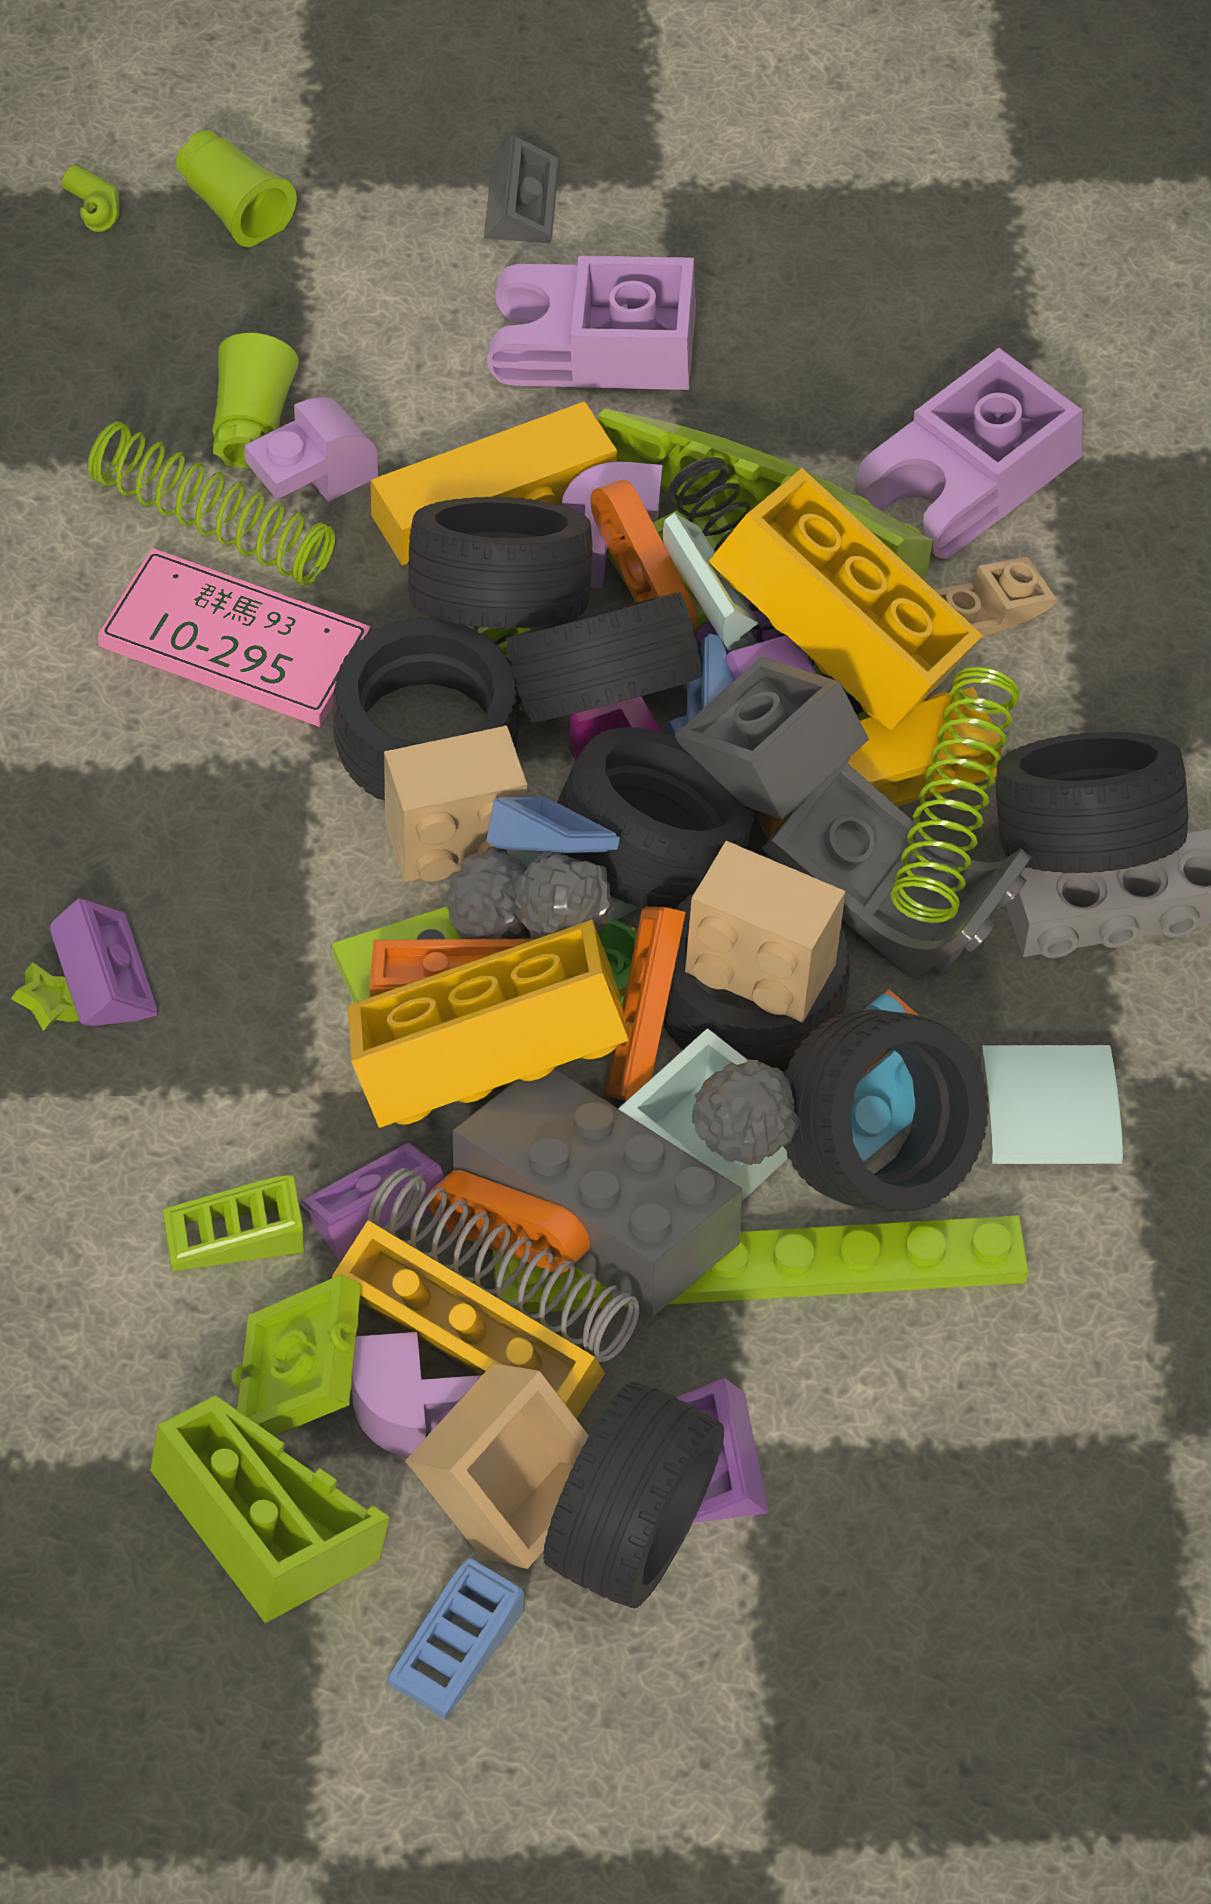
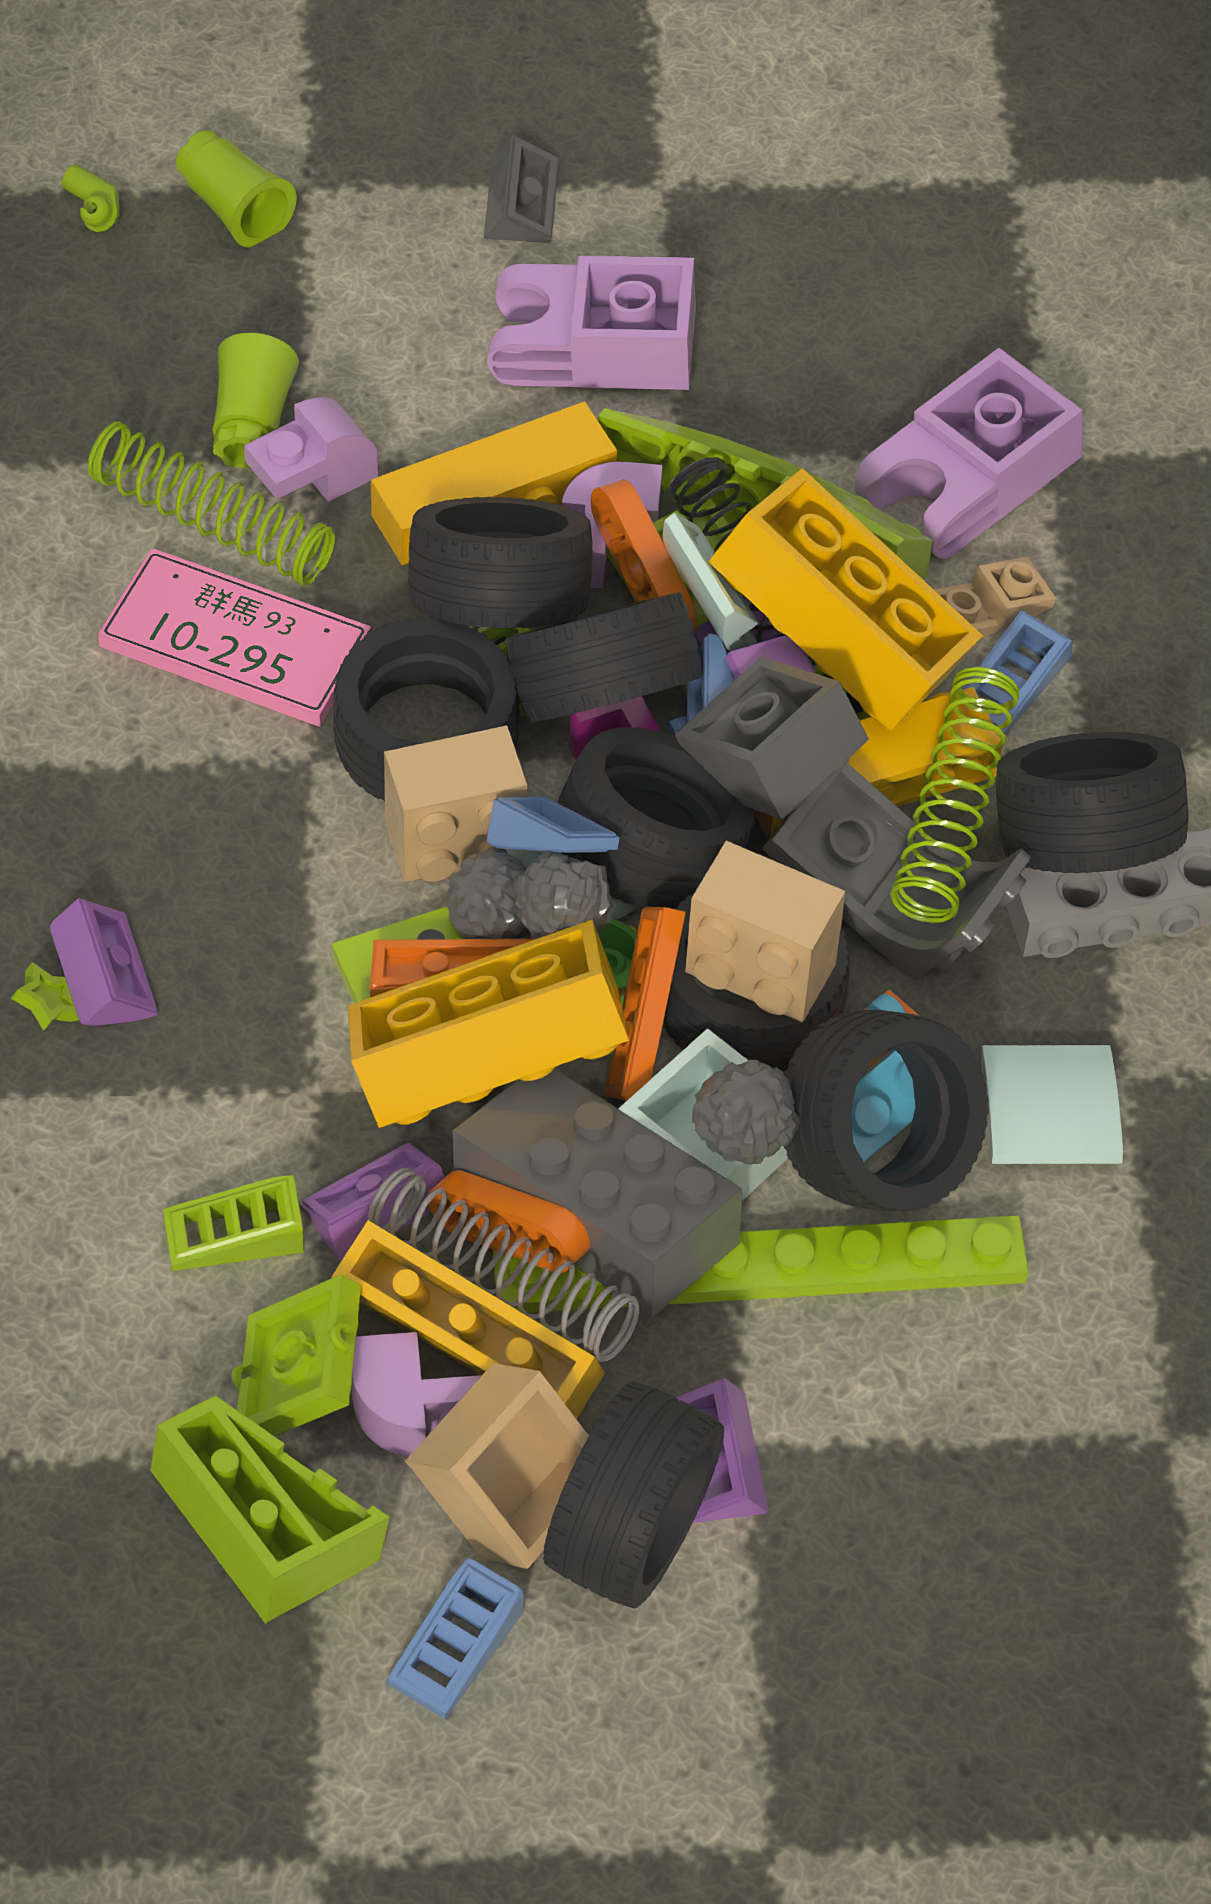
(1041, 640): none -> medium blue slope

